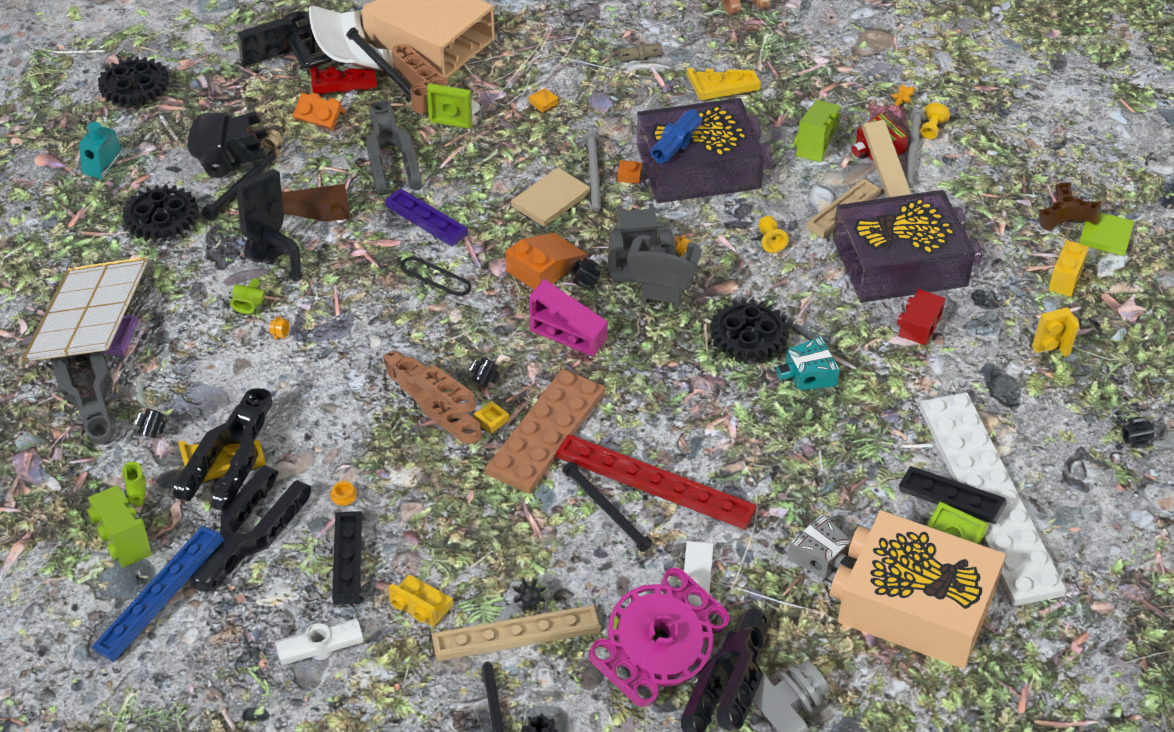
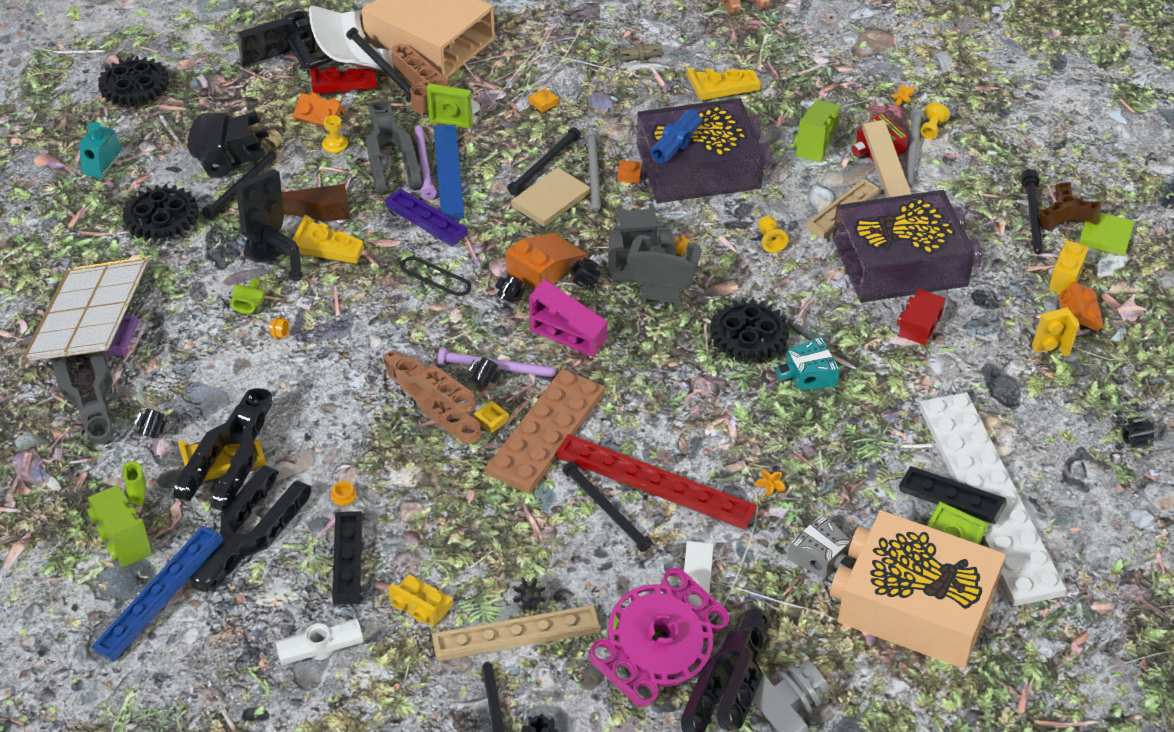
(325, 243): none -> yellow wing
(334, 141): none -> yellow piece
(428, 191): none -> lavender bar
(445, 356): none -> lavender bar
(448, 171): none -> blue tile
(510, 288): none -> black gear
(515, 187): none -> black bar
(770, 482): none -> light orange plant
(1030, 181): none -> black piece
(1083, 304): none -> orange bracket

